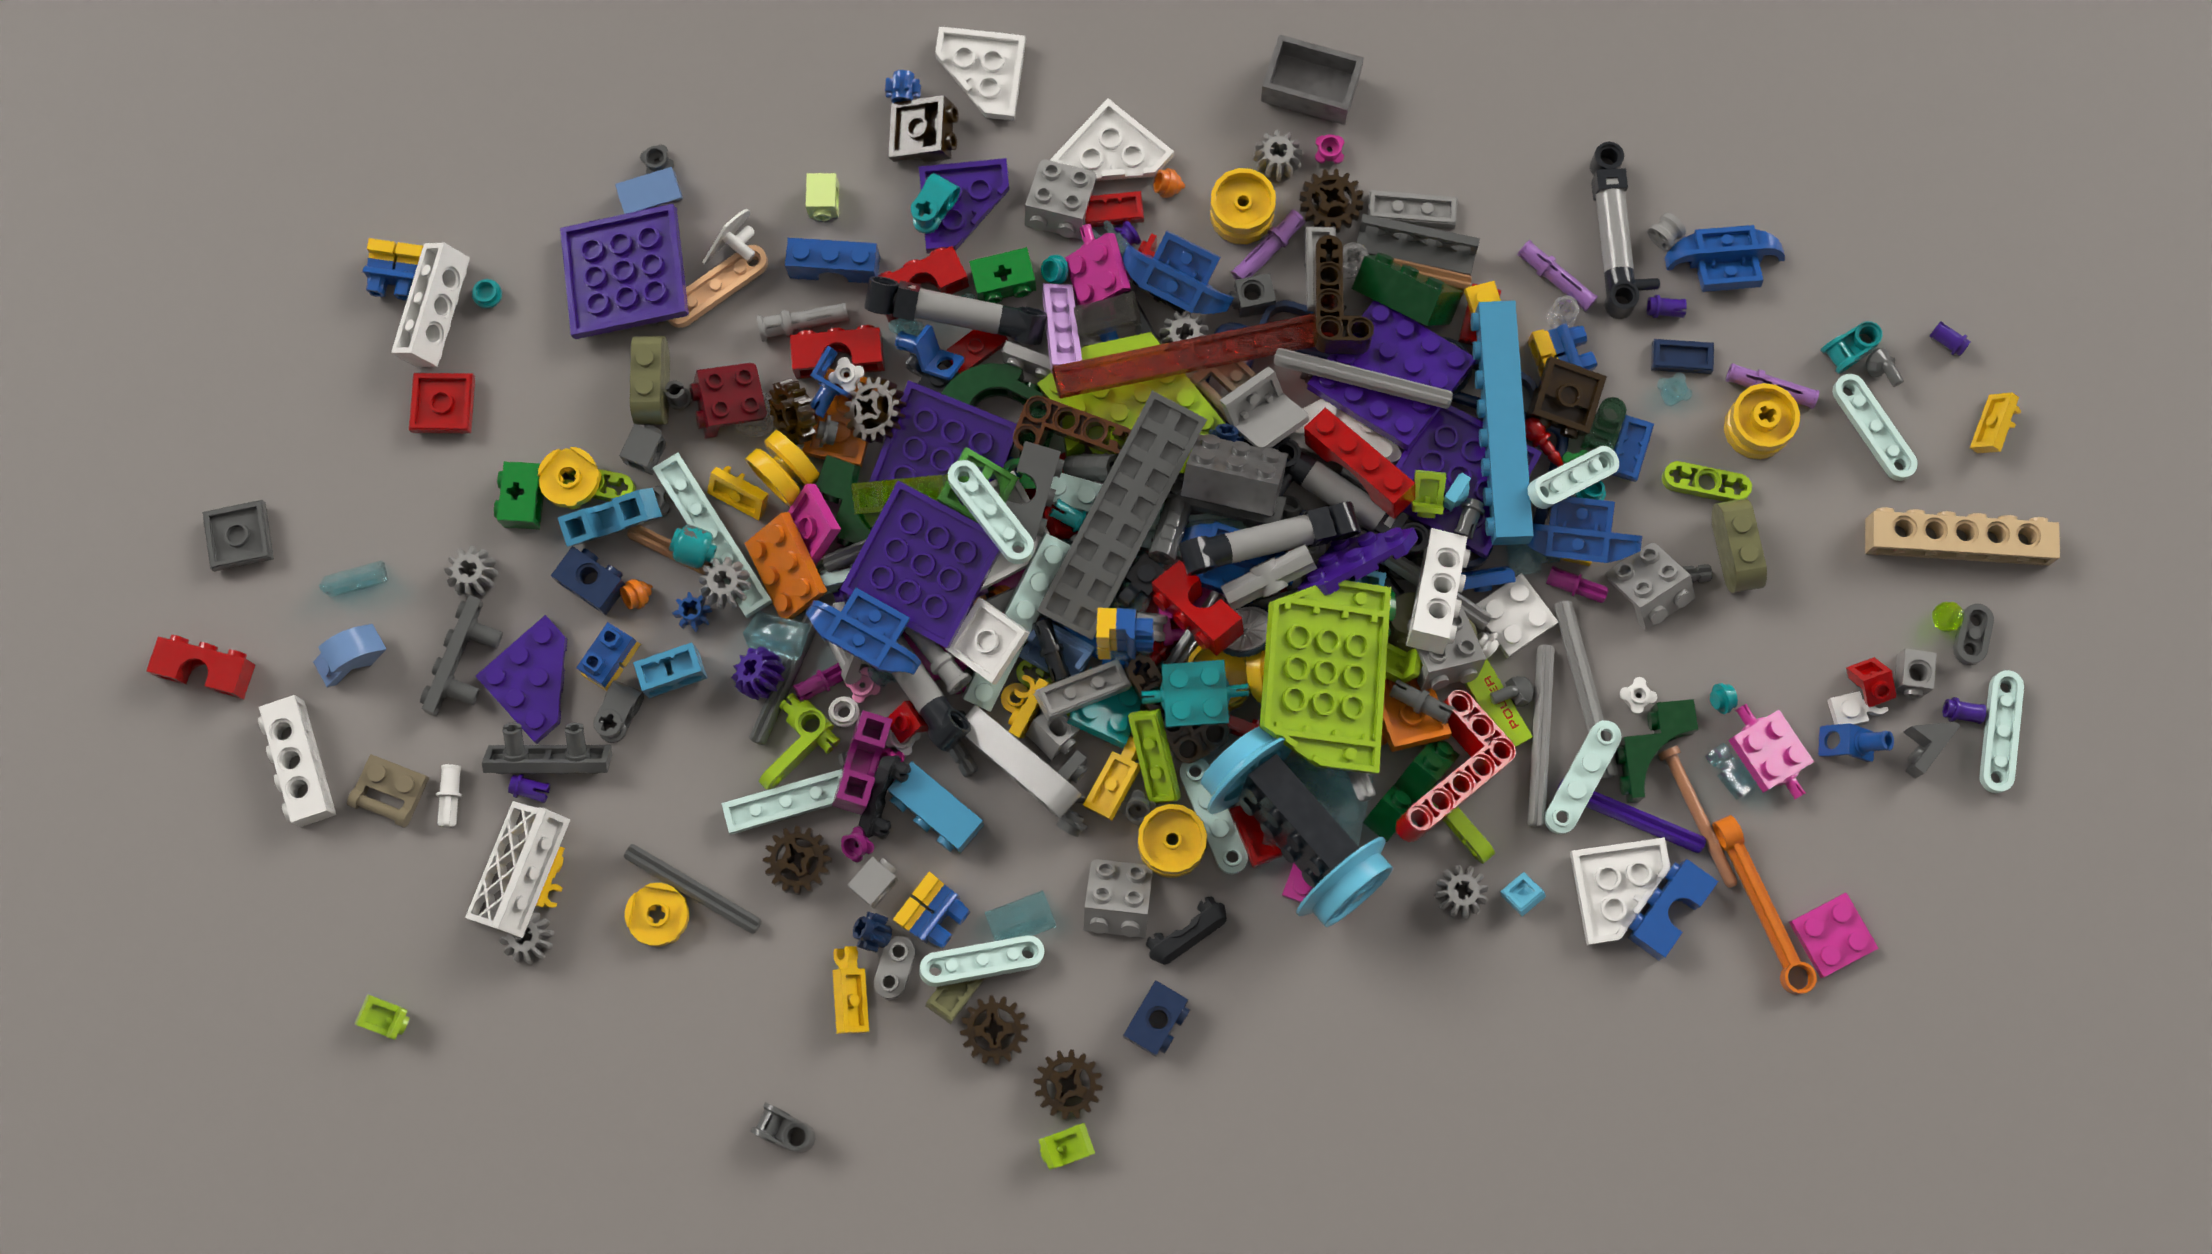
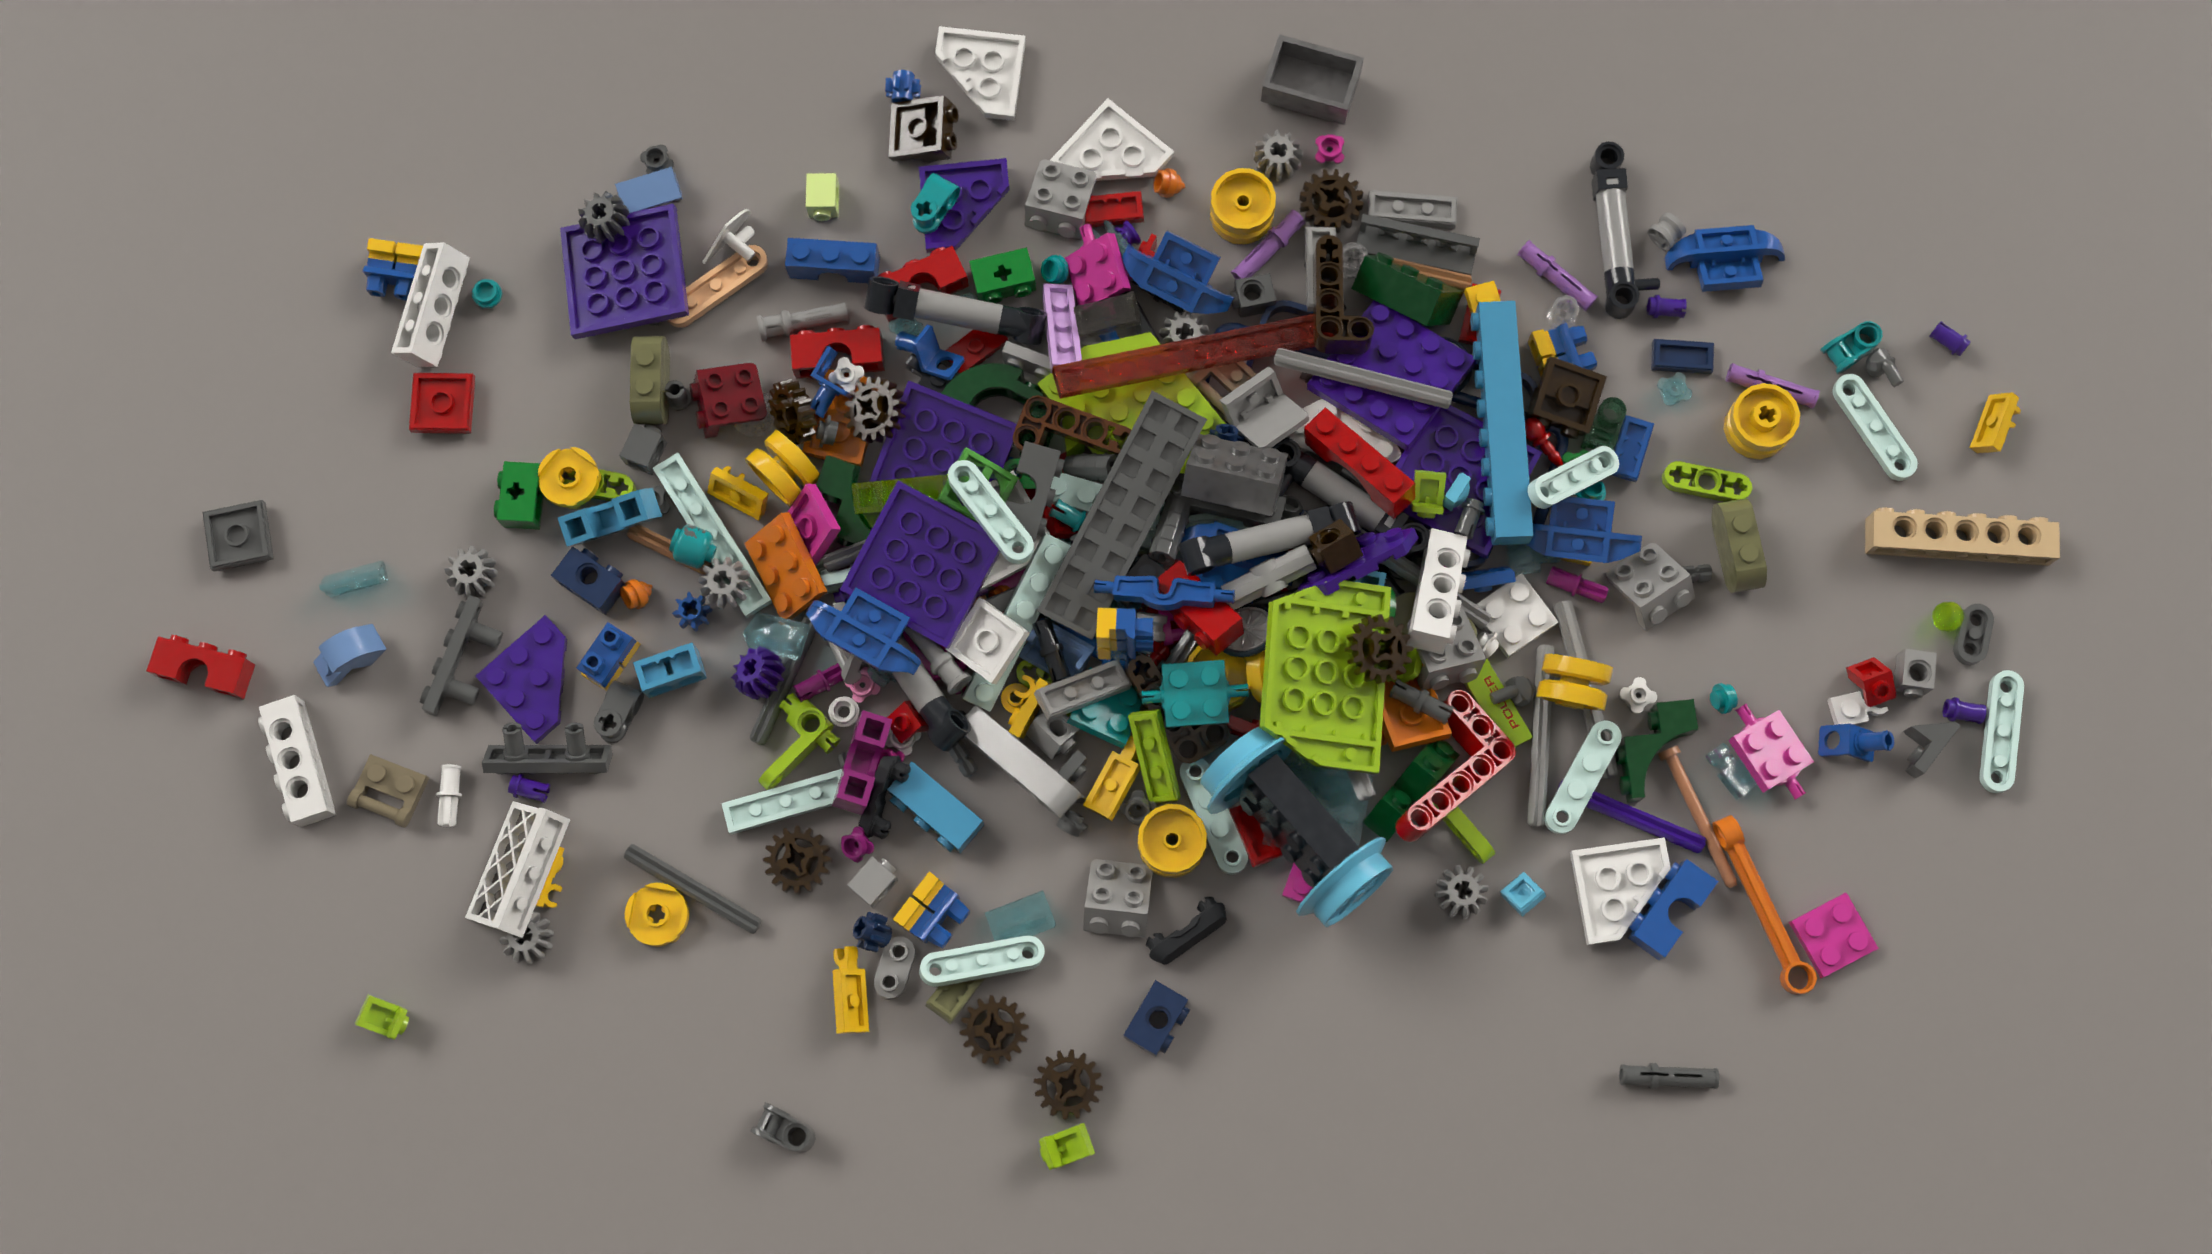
(603, 217): none -> dark grey gear
(1181, 593): none -> blue piece
(1335, 547): none -> dark brown brick
(1366, 647): none -> dark brown gear
(1574, 682): none -> yellow wheel
(1668, 1076): none -> dark grey pin

